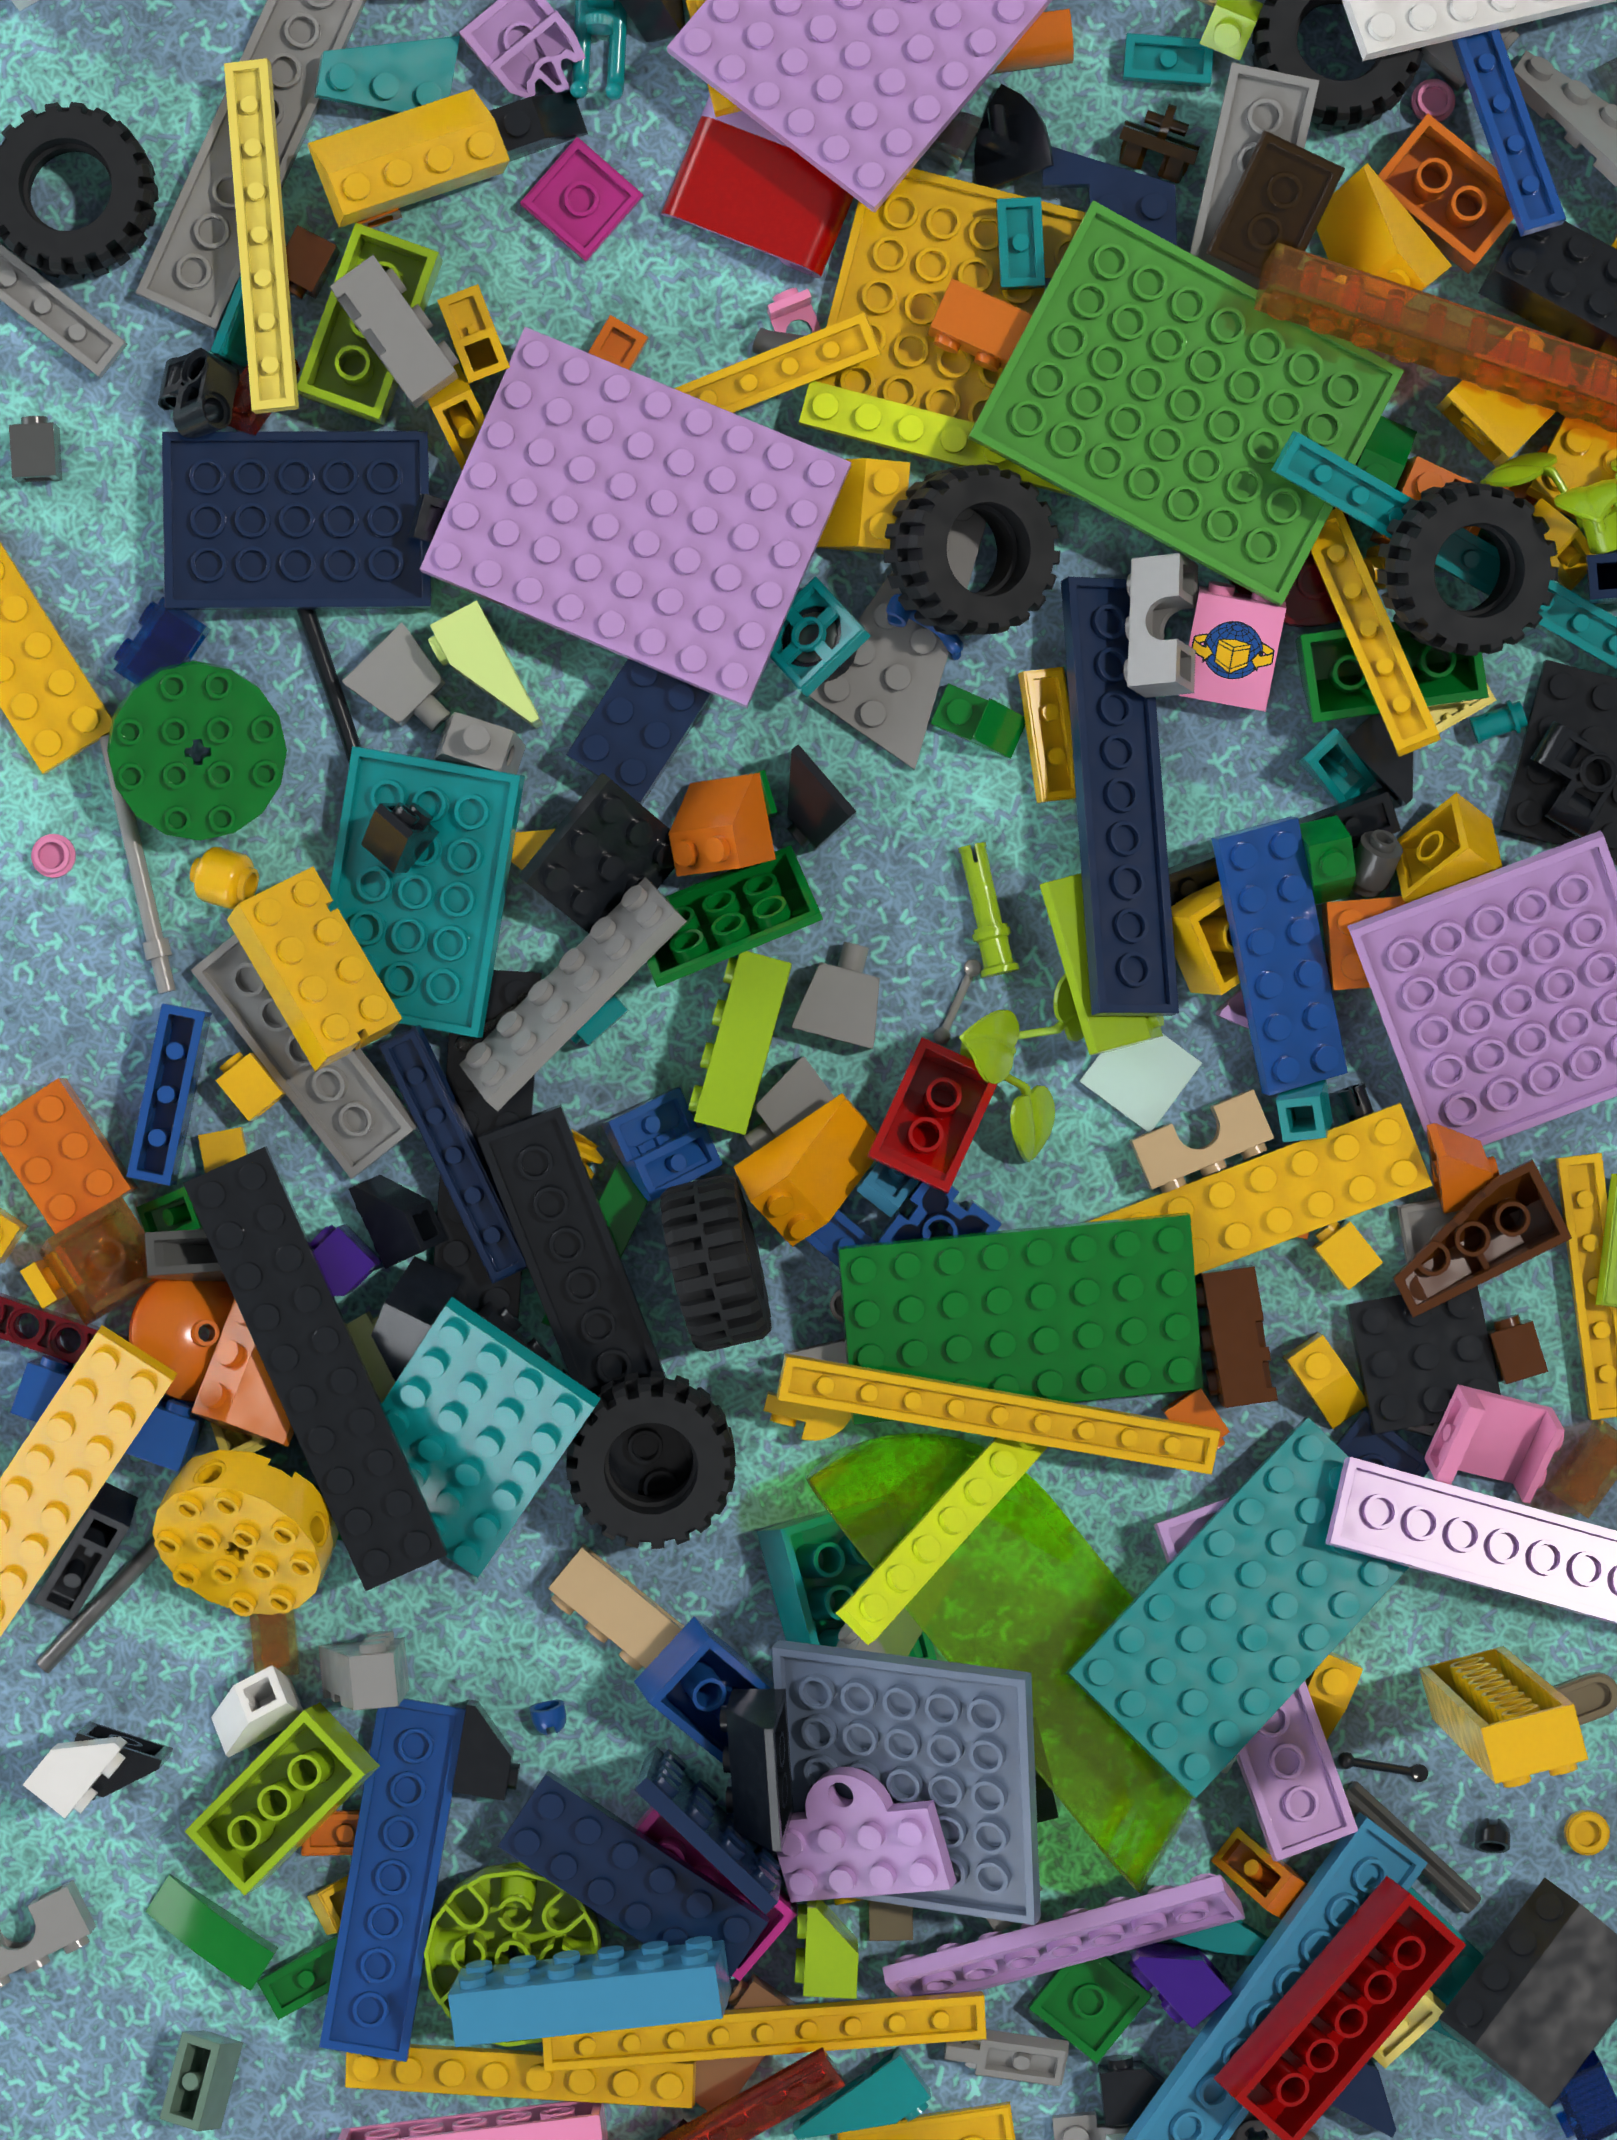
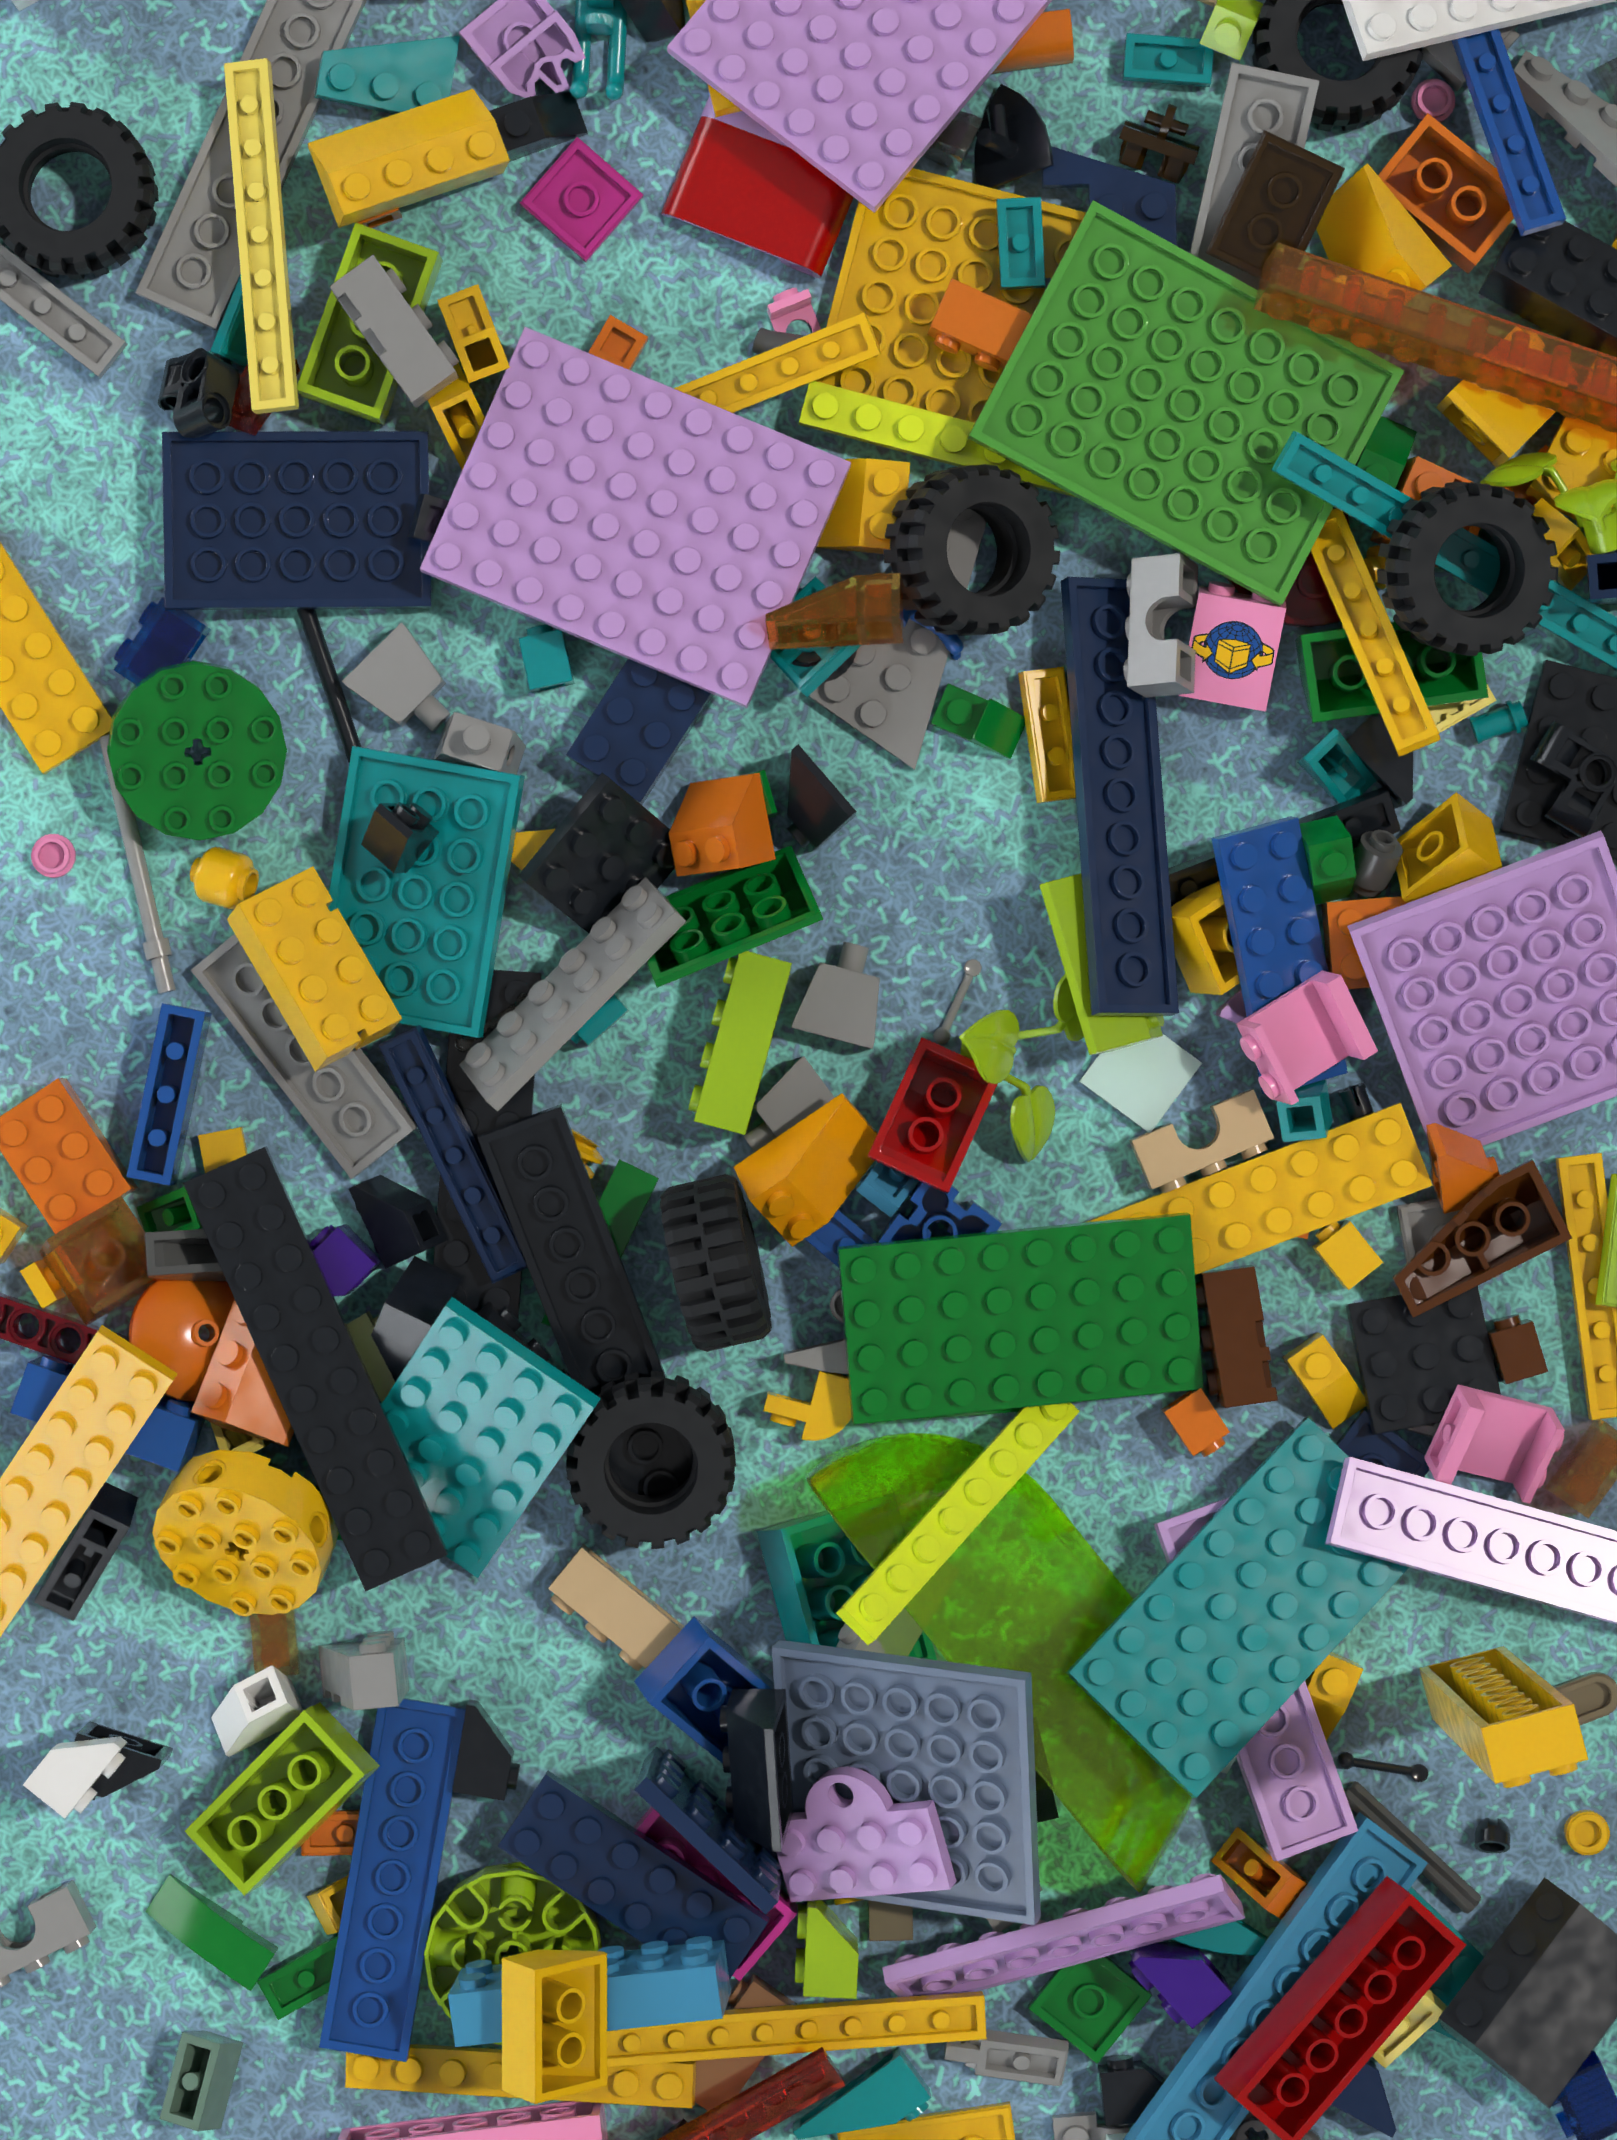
(35, 450): dark grey brick -> none
(98, 1607): flat silver bar -> none
(249, 1085): yellow brick -> none
(309, 262): reddish brown brick -> none
(476, 653): yellowish green slope -> none
(545, 658): none -> teal brick
(548, 1715): blue hinge -> none
(554, 2023): none -> yellow slope
(661, 1144): blue slope -> none
(844, 614): none -> clear orange slope
(990, 931): lime pin -> none
(997, 1414): yellow plate -> none
(1304, 1035): none -> bright pink panel

